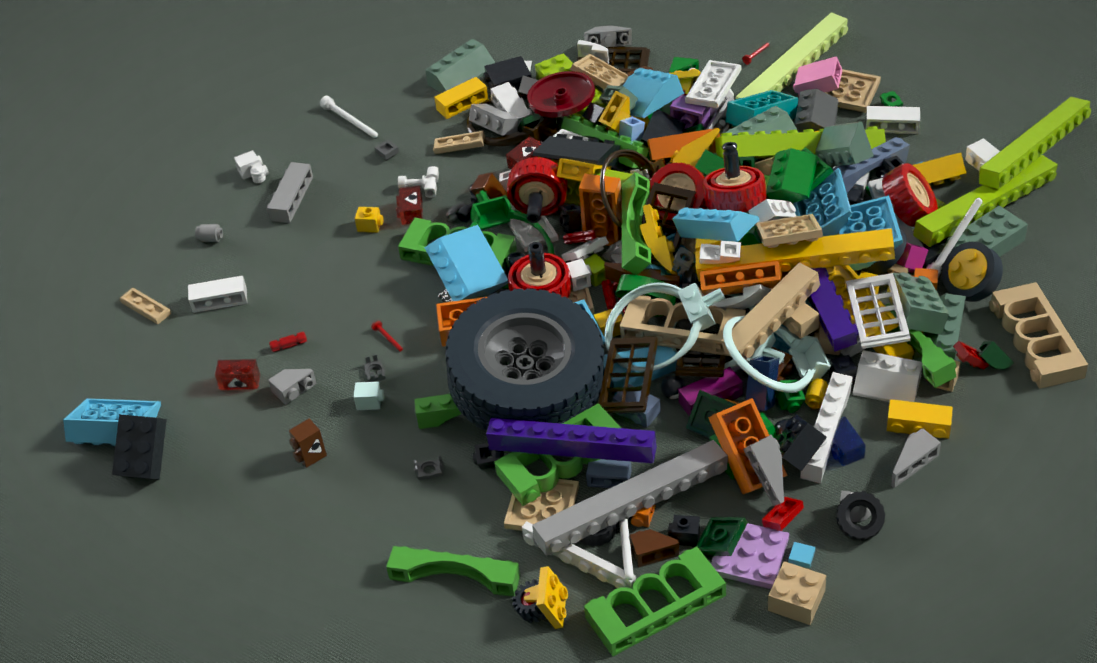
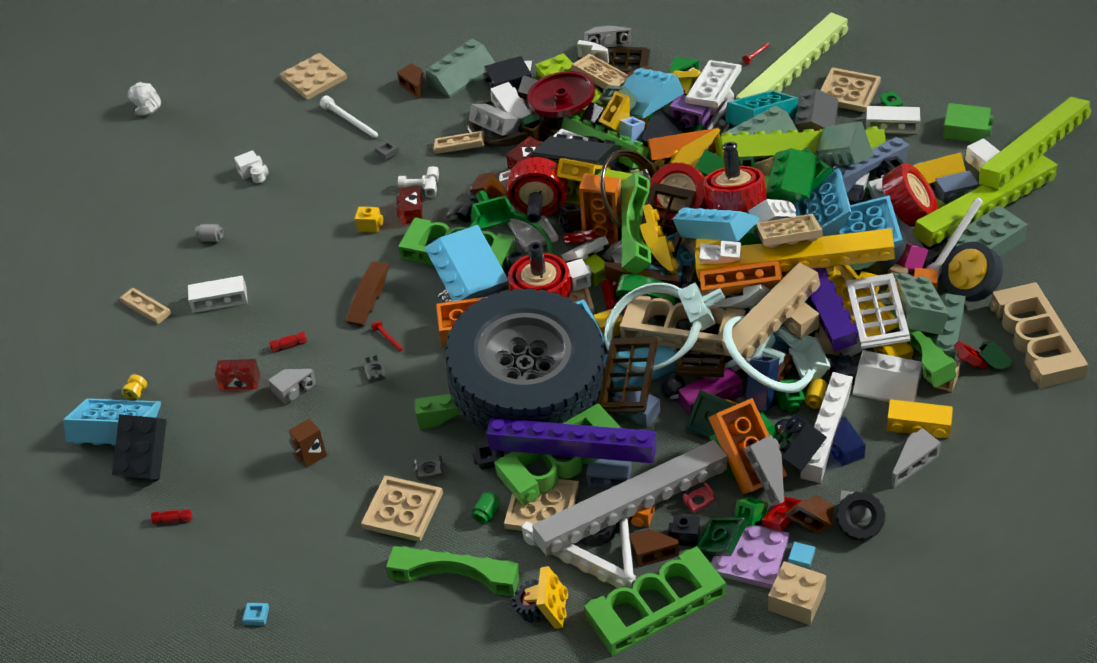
(135, 386): none -> yellow wheel
(145, 98): none -> white helmet
(171, 516): none -> red axle
(255, 614): none -> medium azure tile
(290, 192): light grey brick -> none
(313, 76): none -> tan plate
(367, 293): none -> reddish brown slope
(368, 395): light aqua brick -> none
(402, 508): none -> tan plate
(411, 79): none -> reddish brown slope
(461, 97): yellow brick -> none
(486, 507): none -> green brick
(684, 264): dark grey piece -> none
(705, 492): none -> coral piece
(751, 509): none -> green brick
(813, 514): none -> reddish brown slope
(819, 75): bright pink brick -> none
(954, 186): none -> sand blue brick
(967, 122): none -> bright green brick

